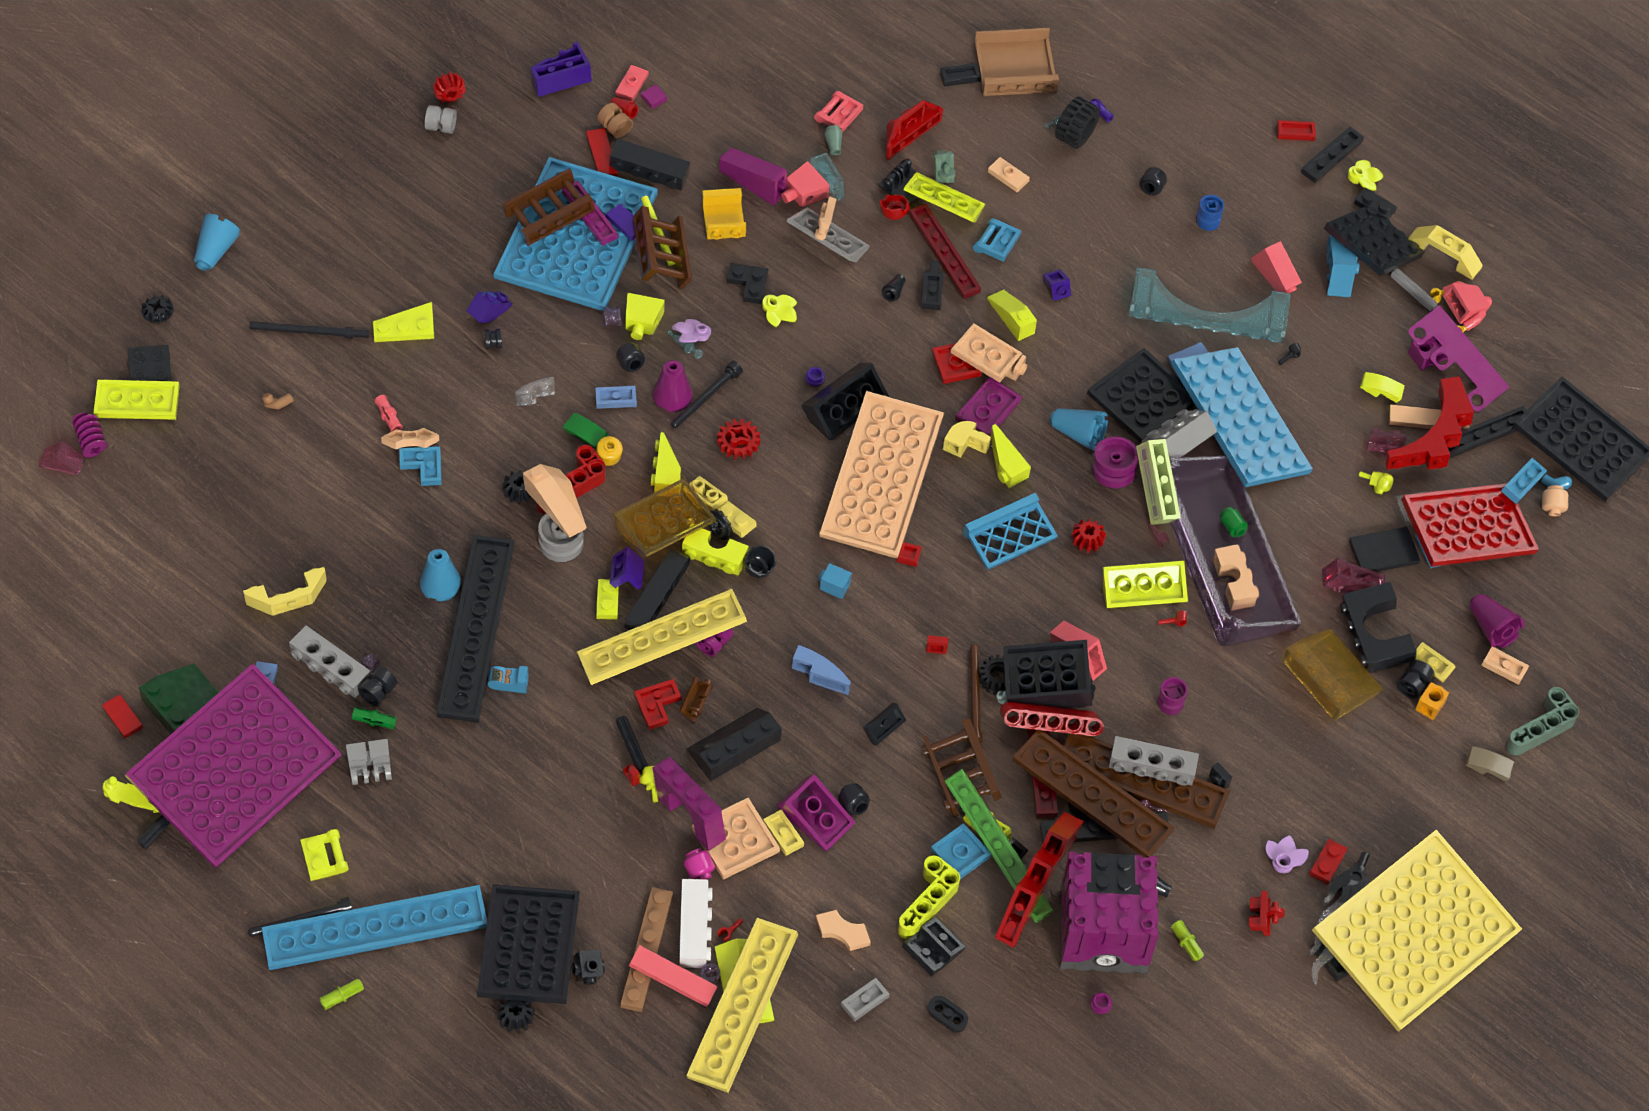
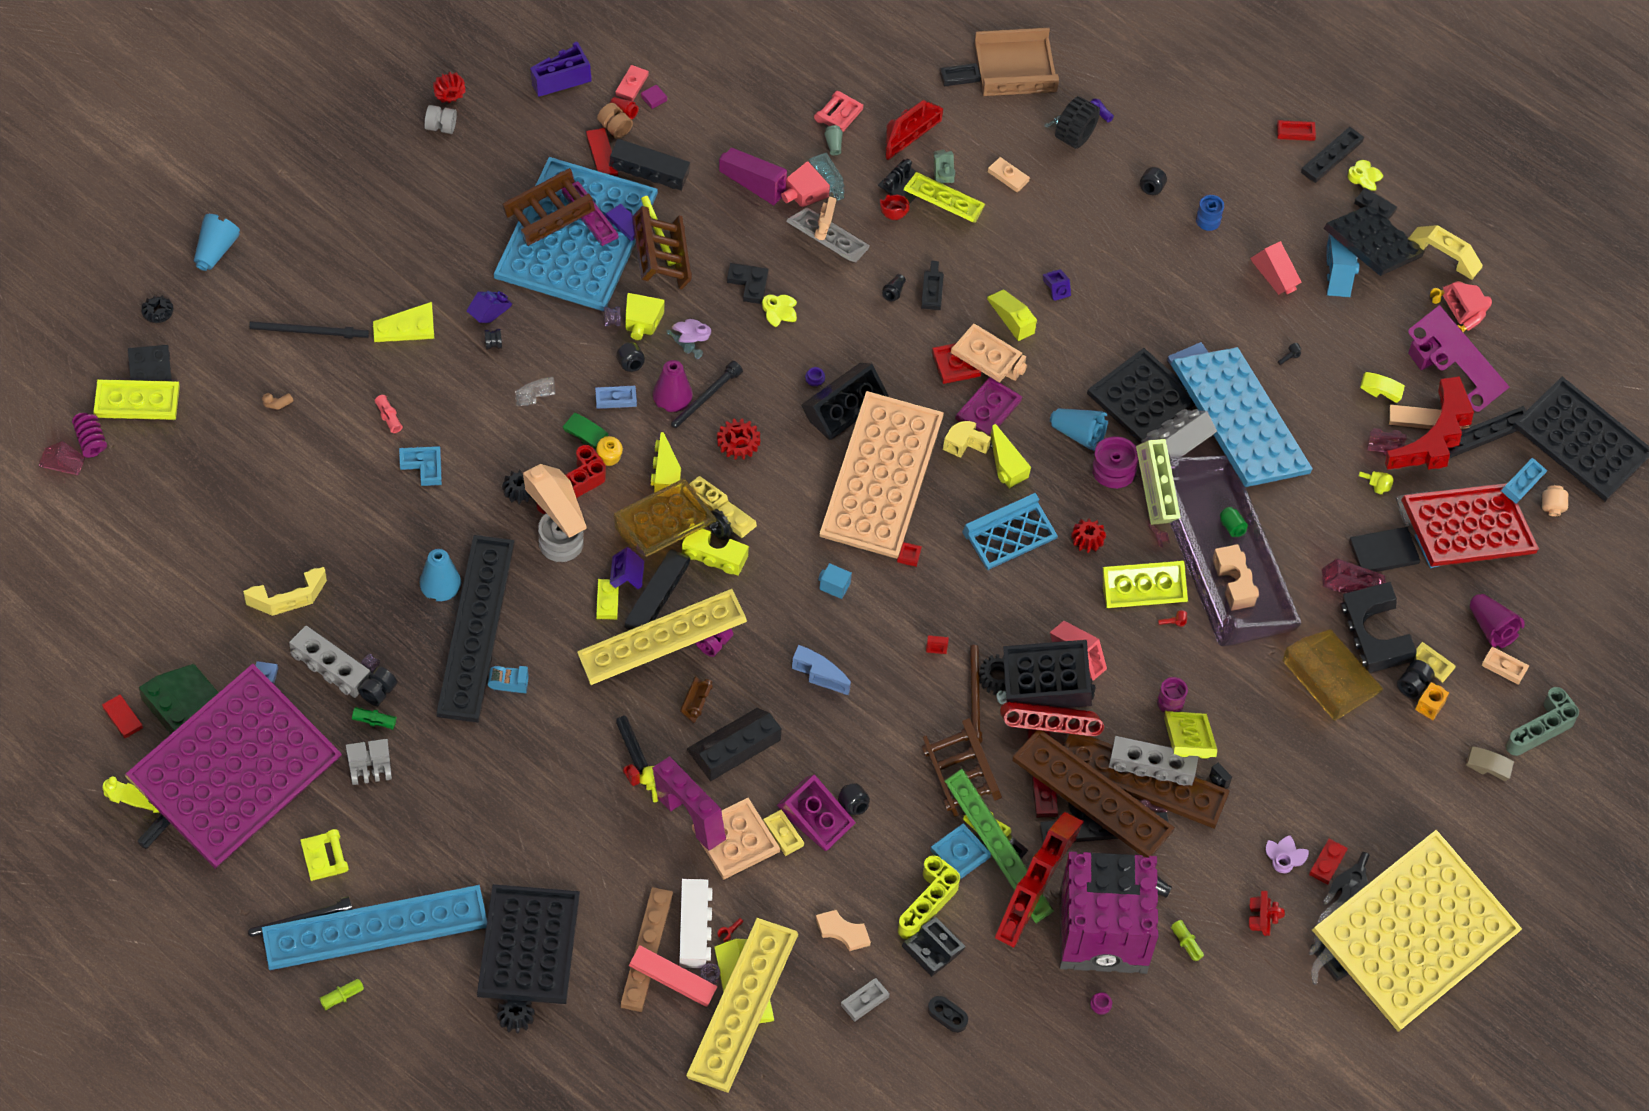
(420, 438): light nougat tile -> none
(588, 966): black brick -> none
(652, 701): red plate -> none
(699, 864): dark pink head -> none
(723, 213): yellow panel -> none
(759, 561): black hair -> none
(884, 723): black plate -> none
(944, 251): dark red plate -> none
(1002, 243): dark azure plate -> none
(1156, 303): clear light blue arch -> none
(1190, 734): none -> neon yellow plate
(1411, 287): light grey axle -> none
(1564, 481): dark azure arm -> none

